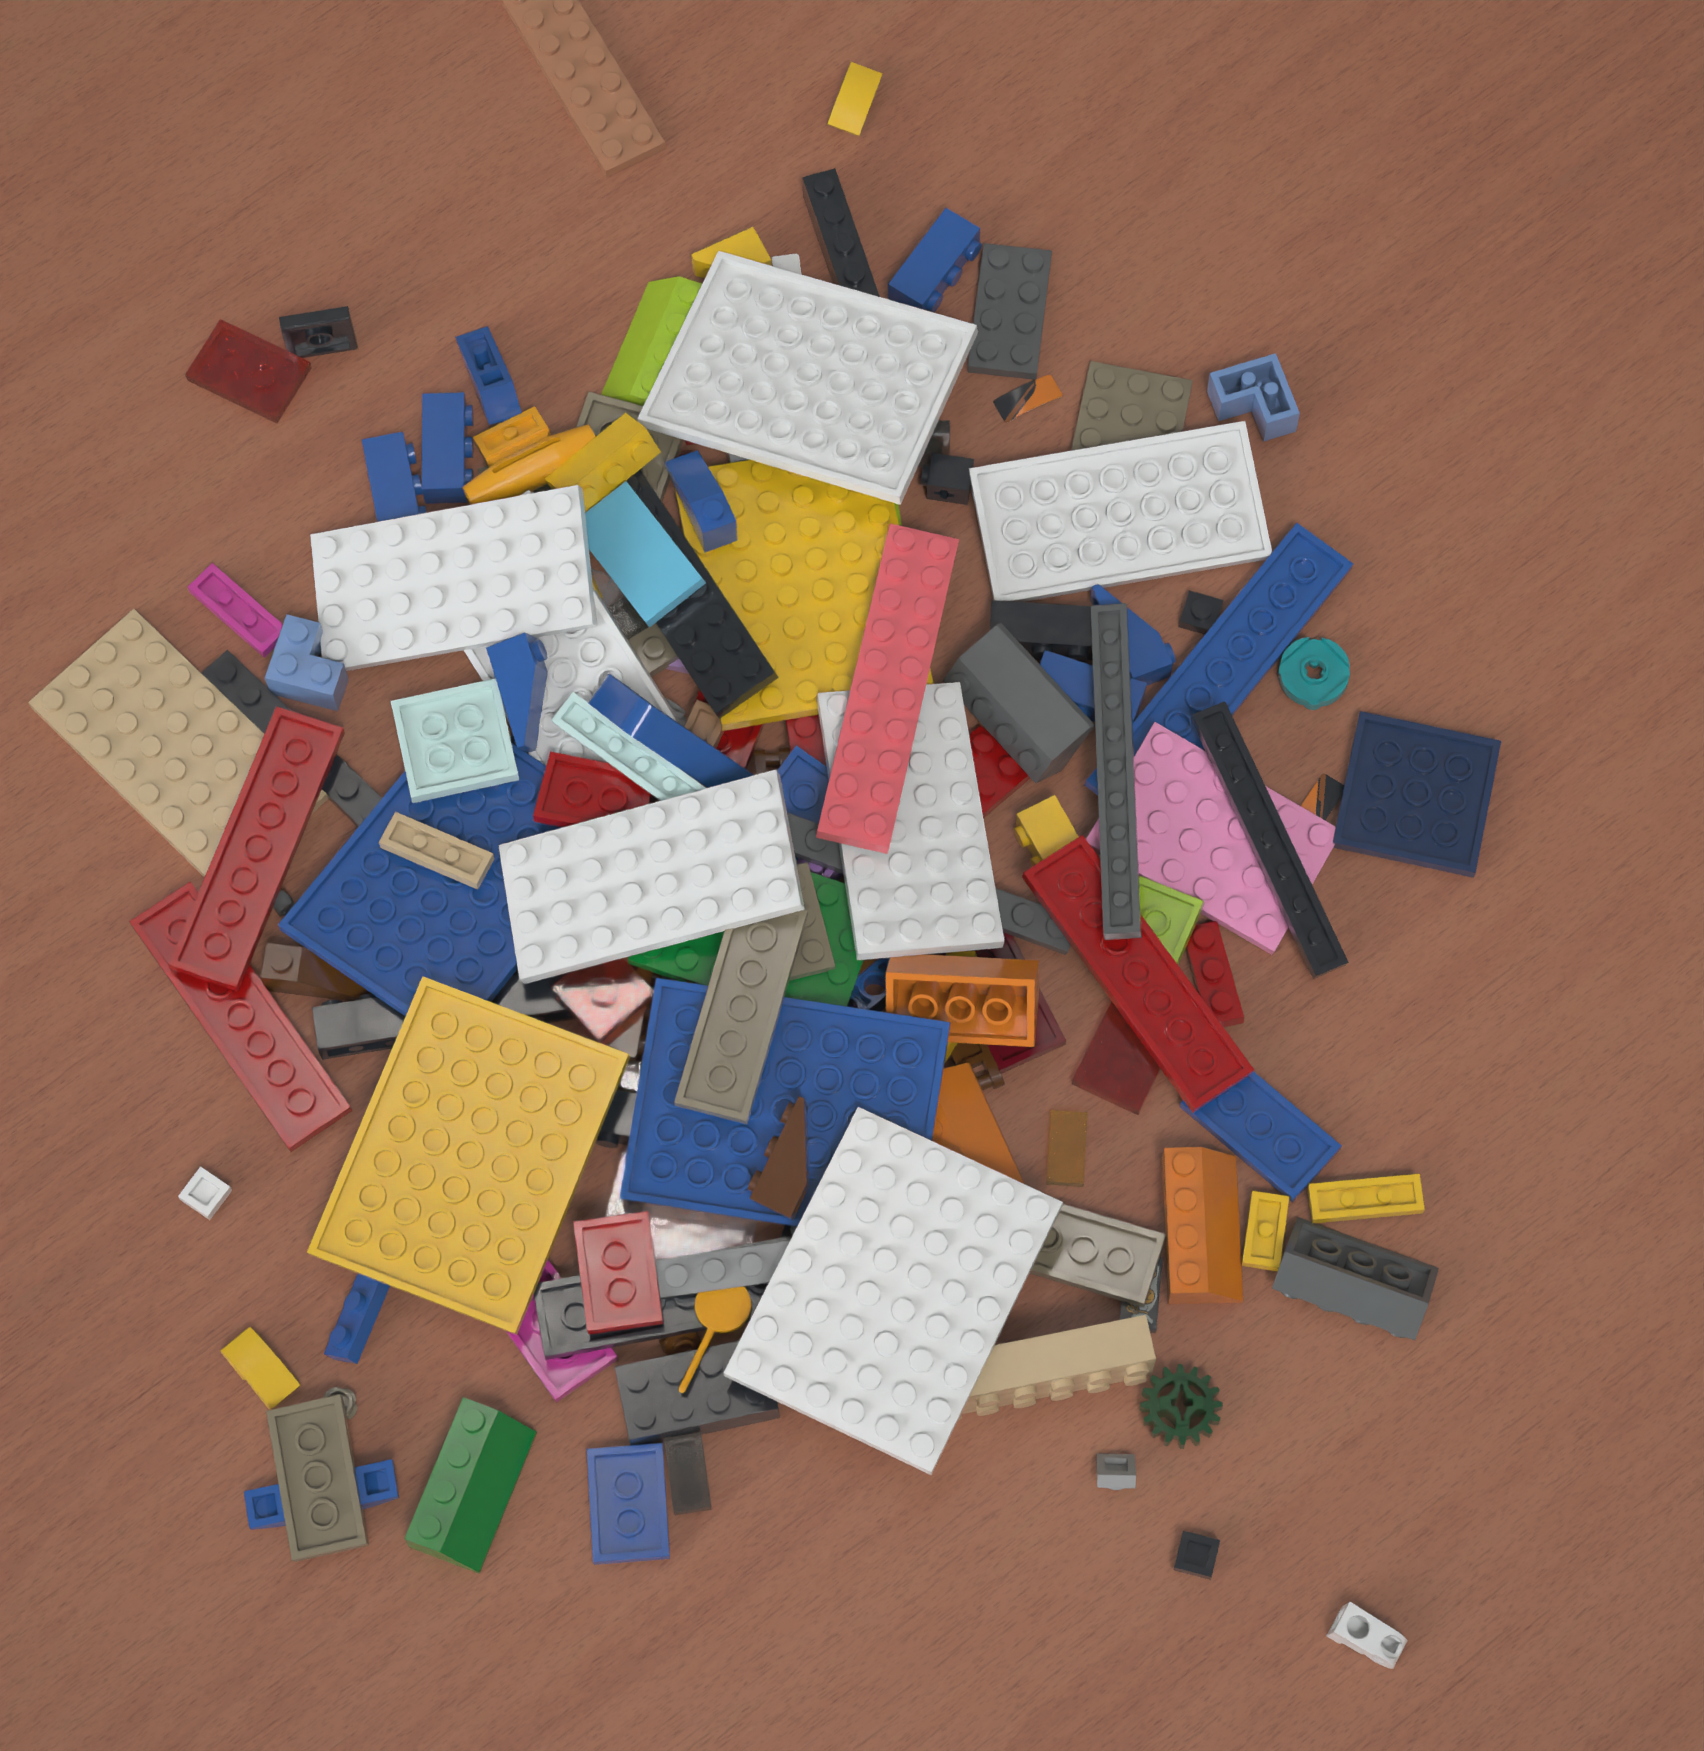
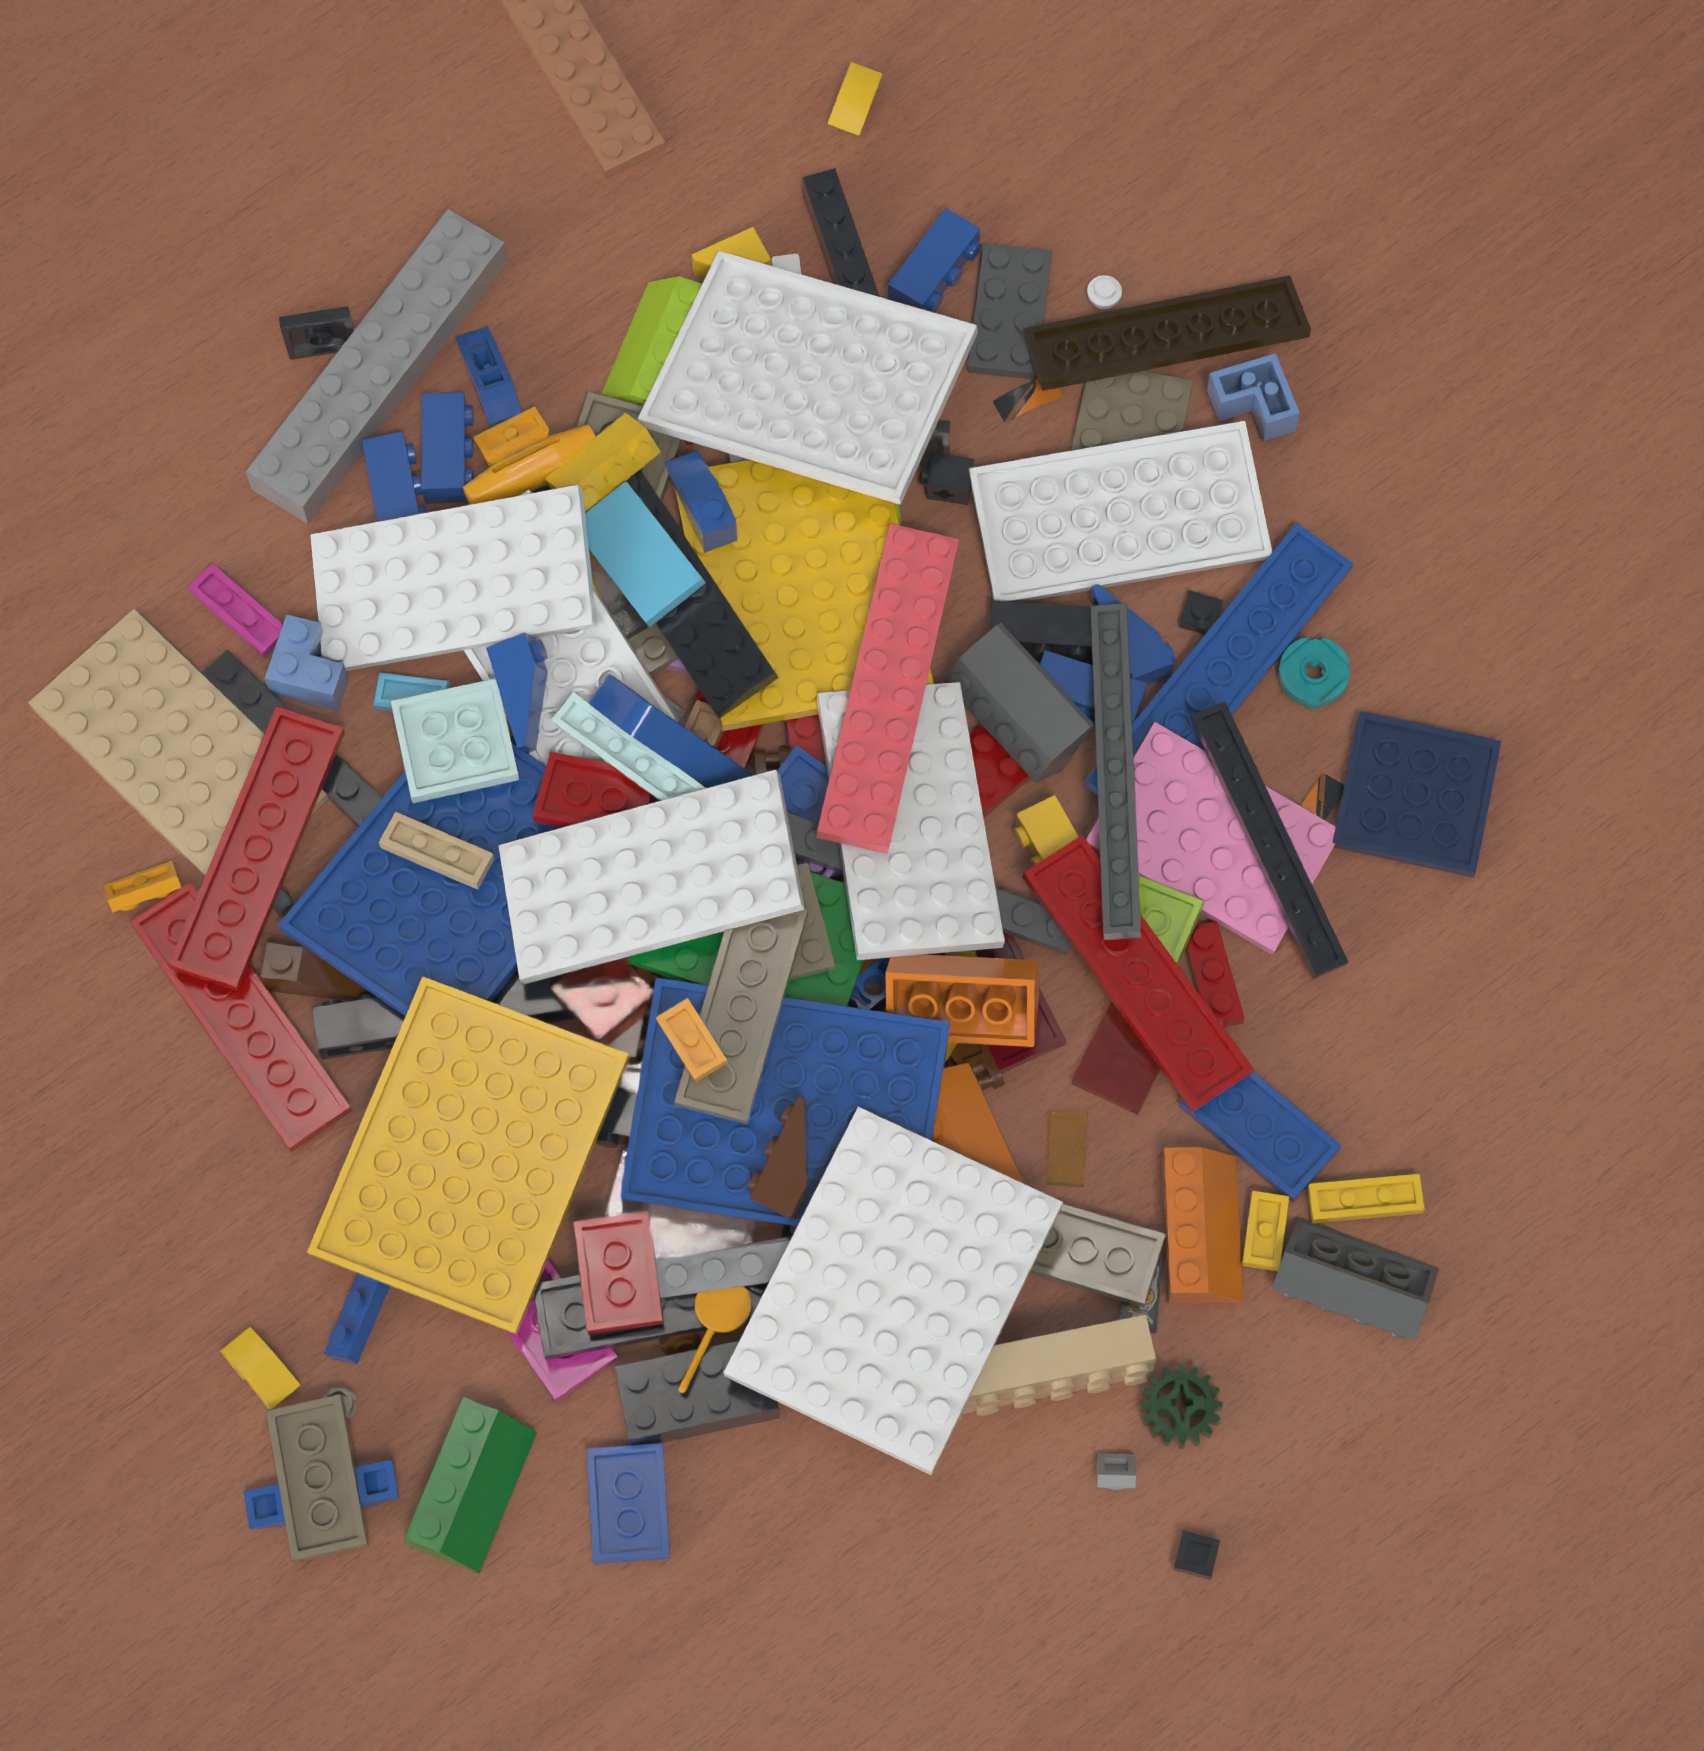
(151, 883): none -> light orange plate
(205, 1193): white plate -> none
(248, 371): clear red plate -> none
(377, 366): none -> light grey brick
(396, 687): none -> medium azure tile
(687, 1473): clear smoke plate -> none
(691, 1040): none -> light orange plate
(1104, 292): none -> white plate
(1166, 333): none -> dark brown plate
(1367, 1635): white leg -> none

